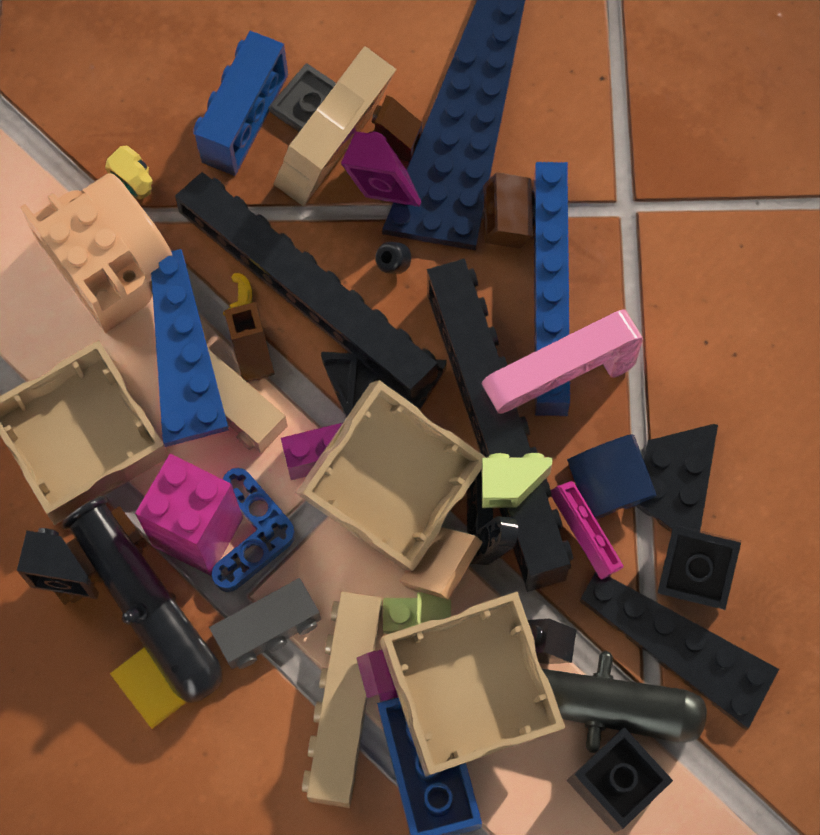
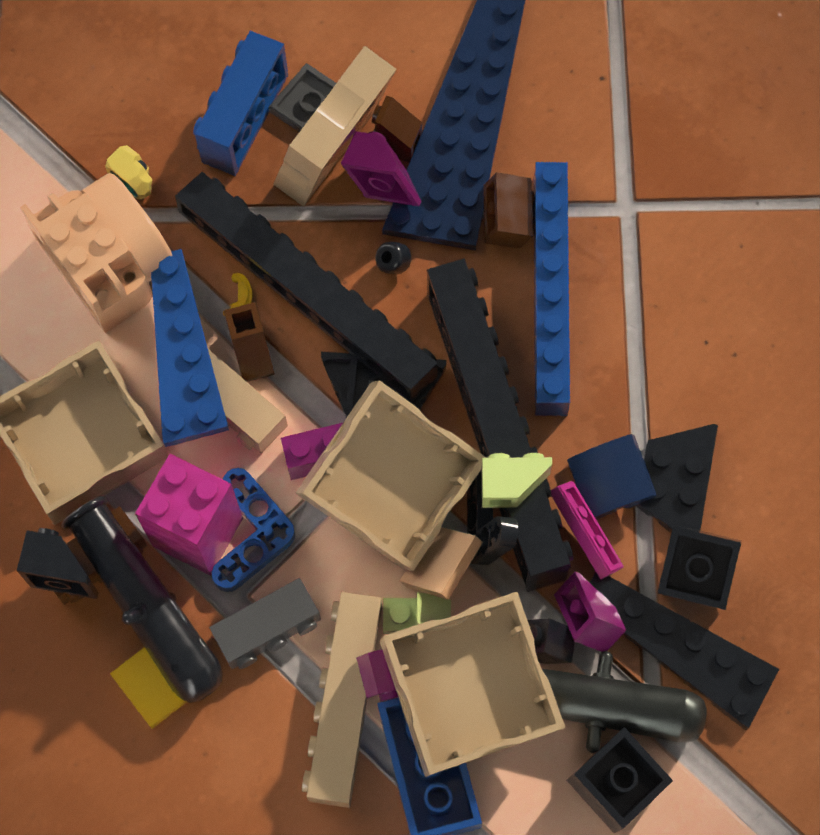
(589, 614): none -> magenta slope
(608, 342): bright pink beam -> none

